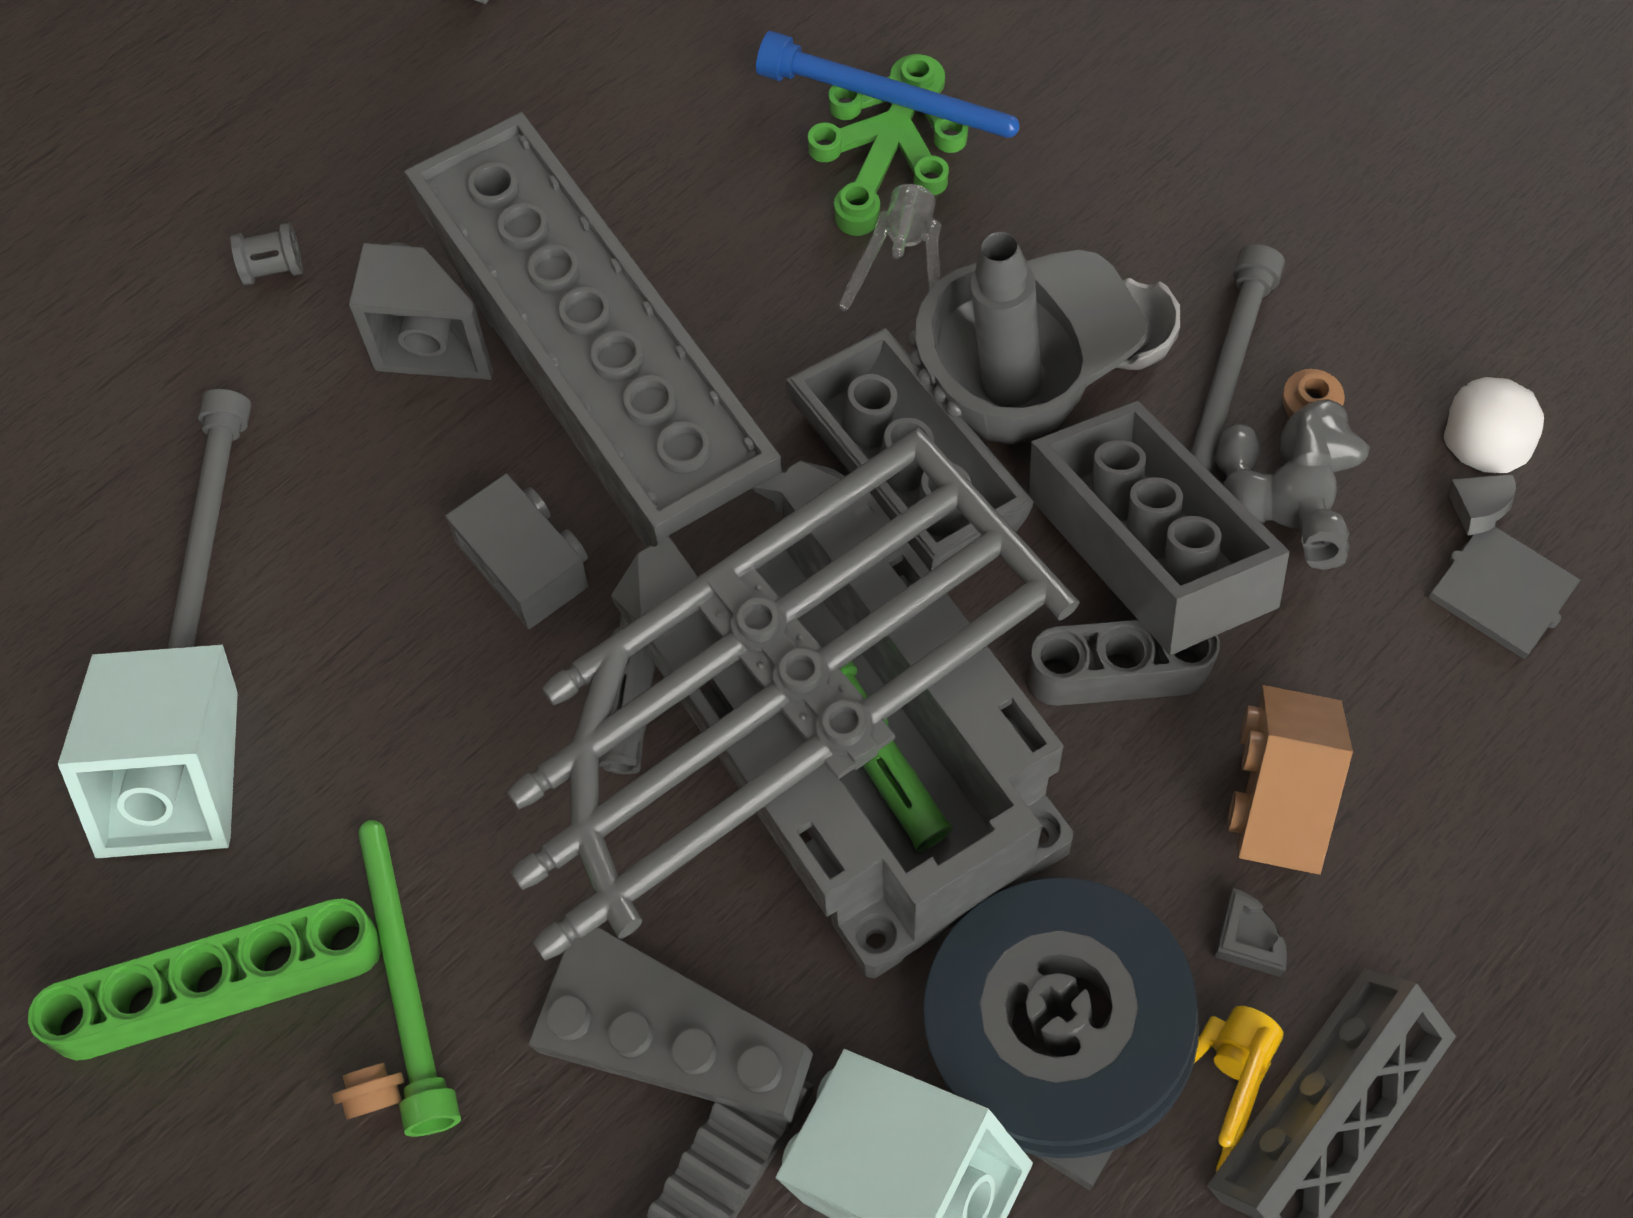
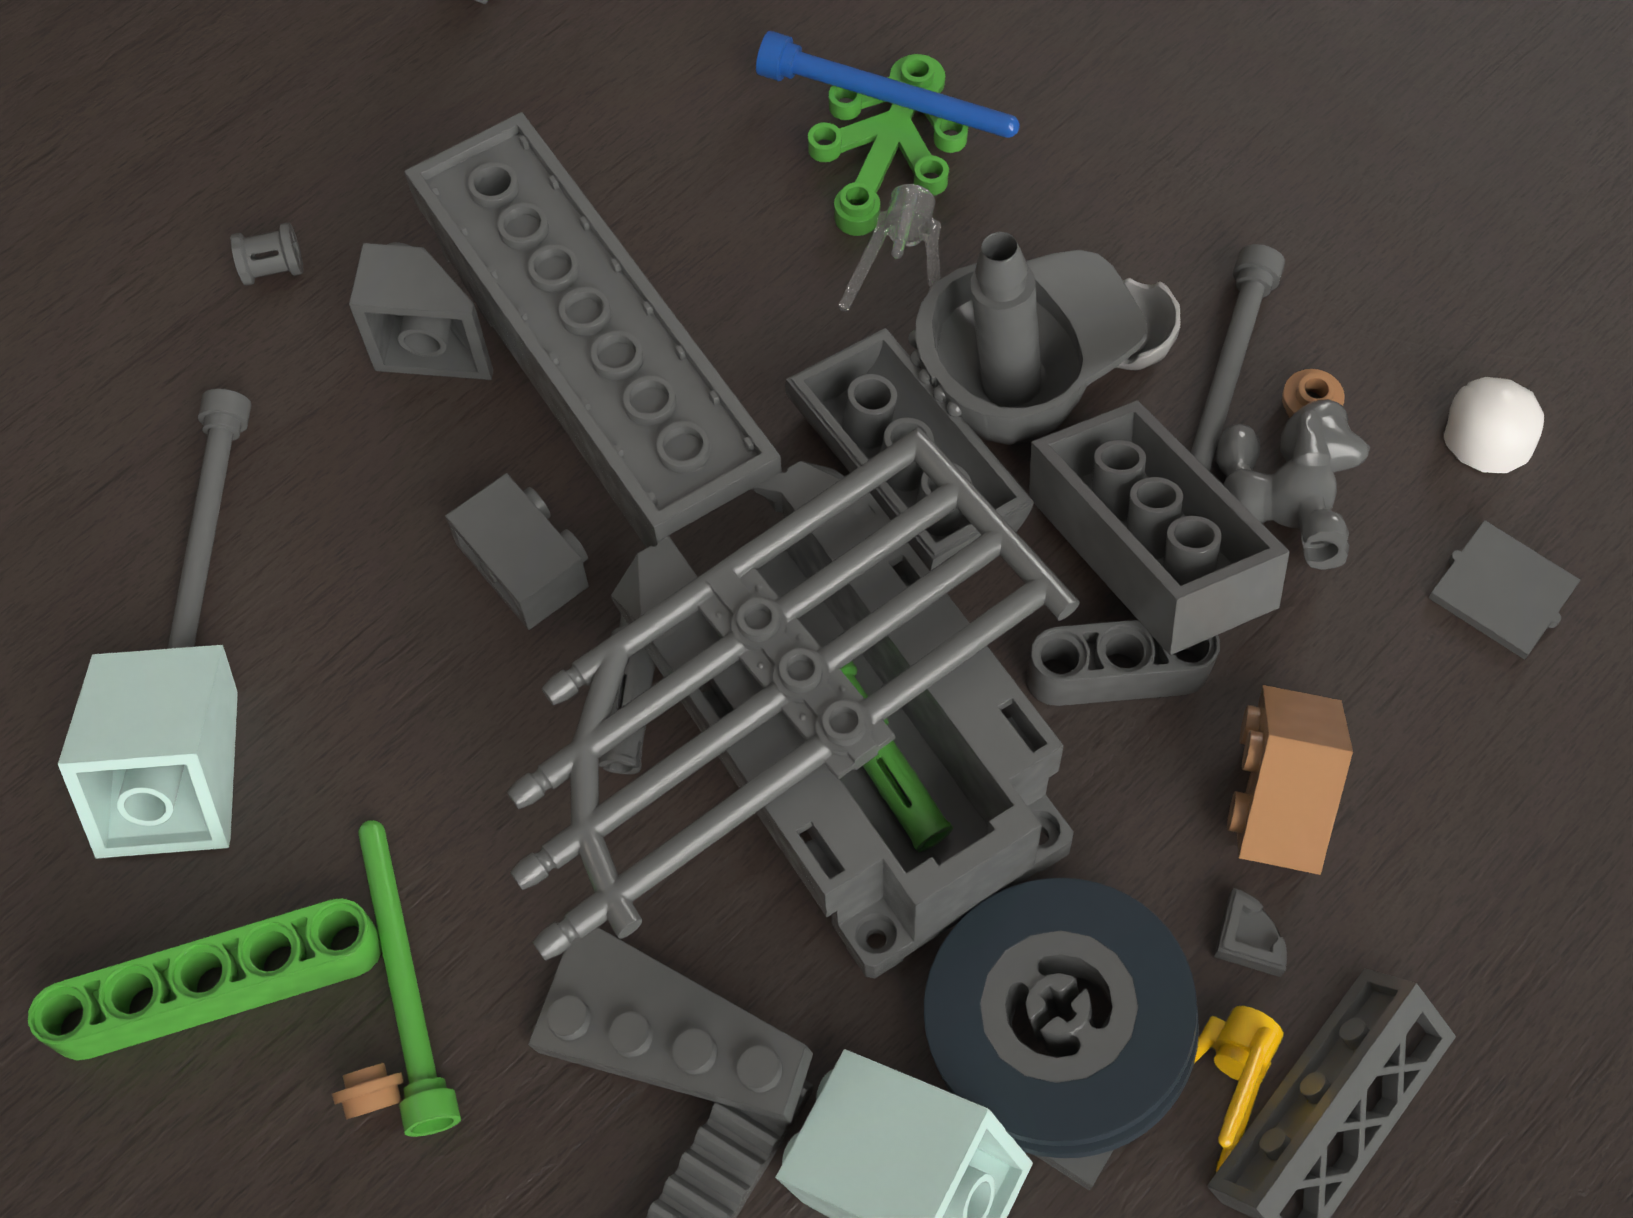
(1482, 501): dark grey tile -> none

